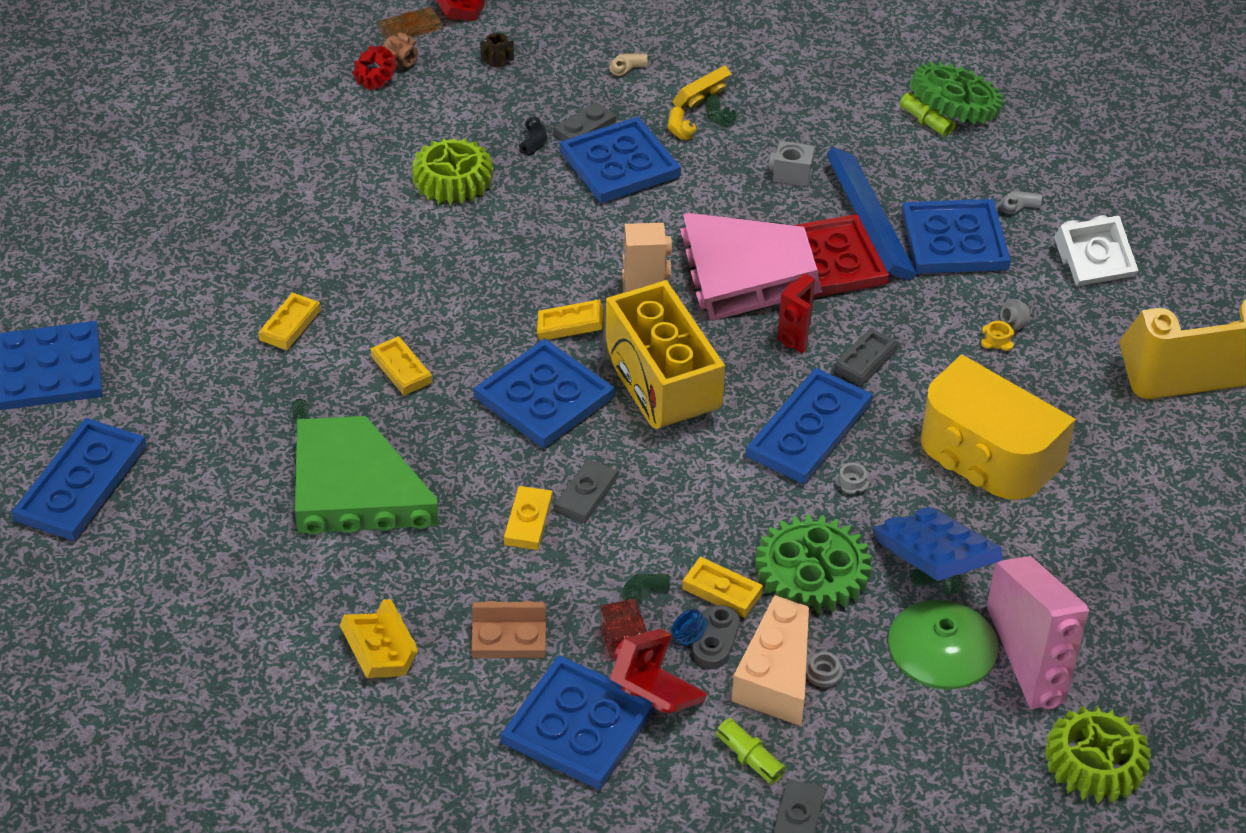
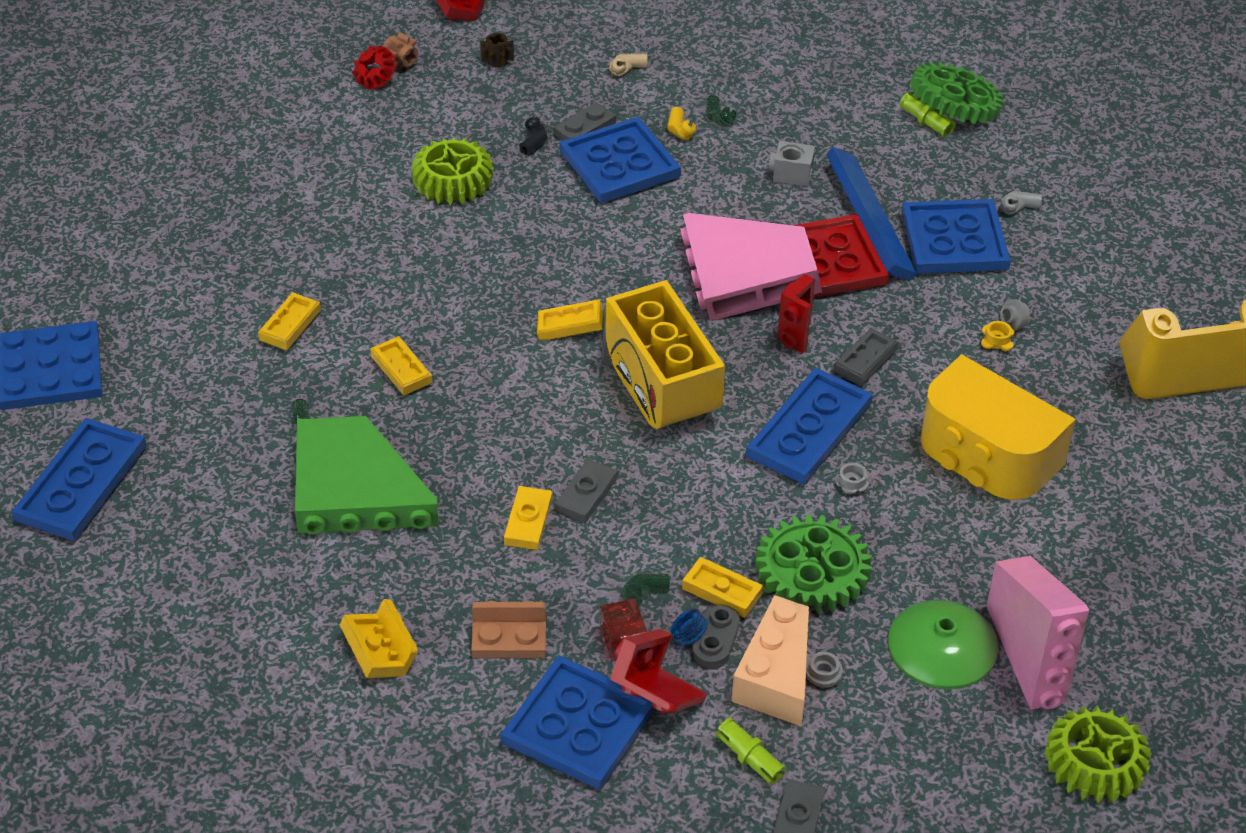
(411, 23): clear orange plate -> none
(544, 393): blue plate -> none
(645, 255): light nougat wedge -> none
(694, 92): yellow plate -> none
(936, 543): blue plate -> none
(950, 585): clear green arm -> none
(1096, 250): white plate -> none

